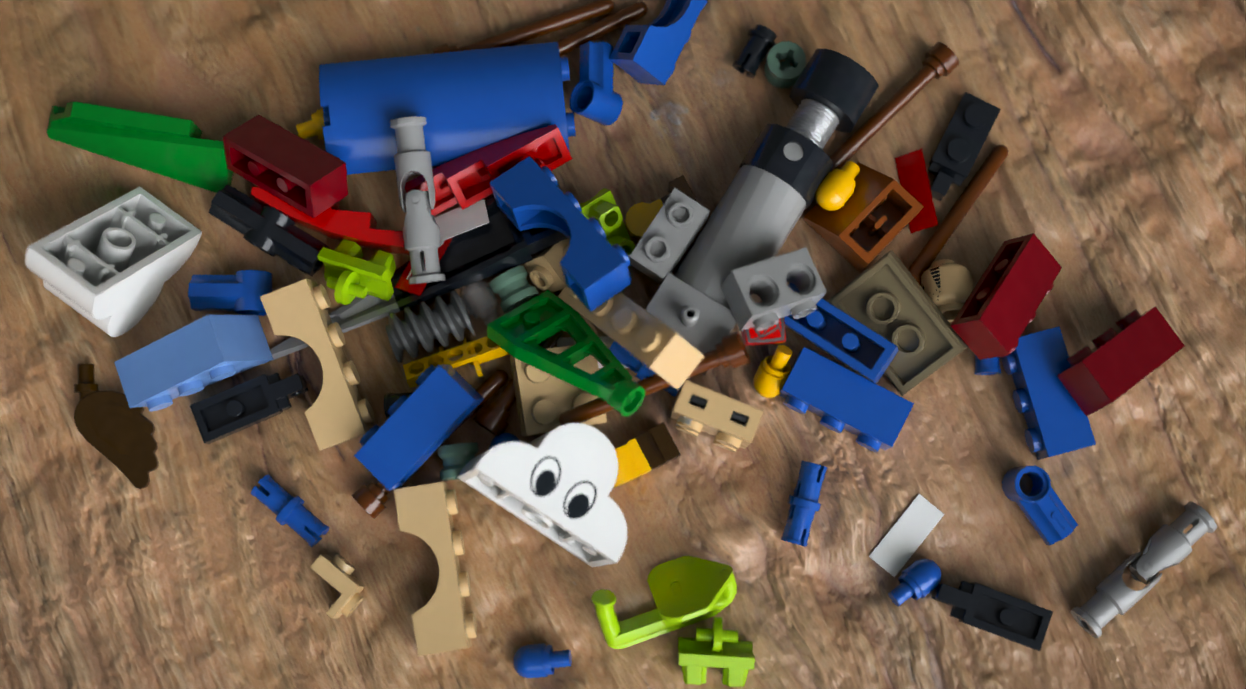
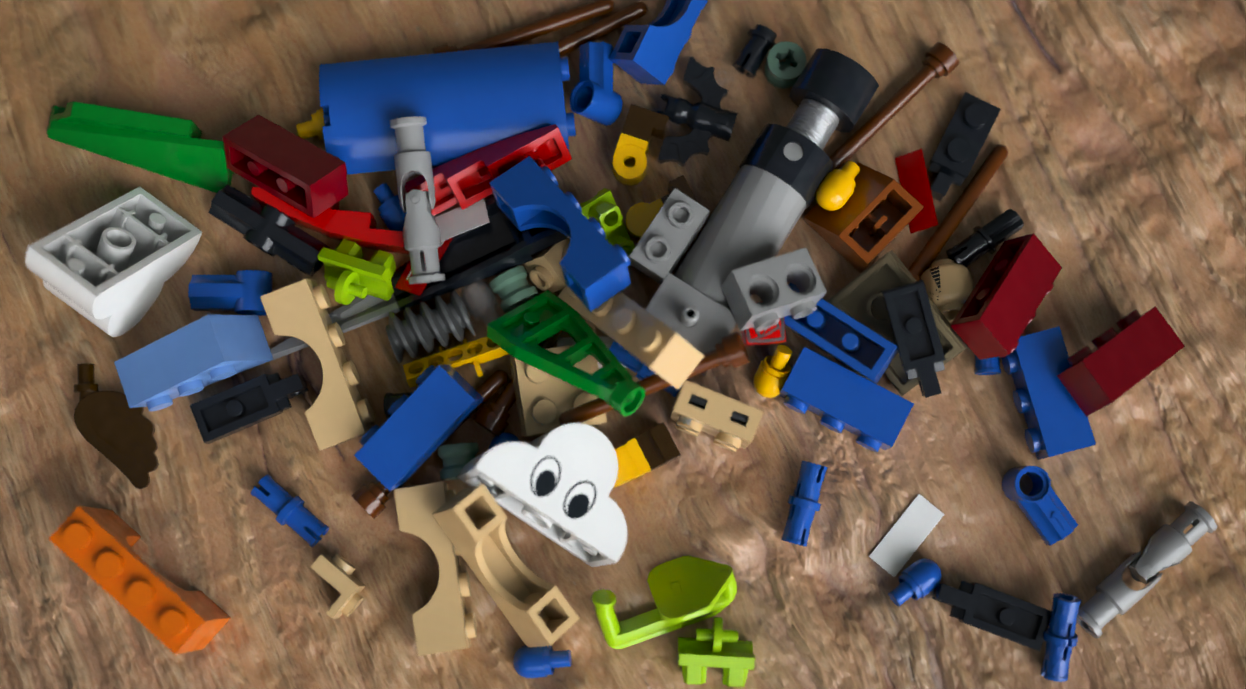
(103, 549): none -> orange arch
(390, 210): none -> blue cylinder
(528, 602): none -> tan arch
(634, 141): none -> leg
(703, 118): none -> black animal
(915, 334): none -> black hinge
(986, 238): none -> black axle
(1060, 637): none -> blue pin

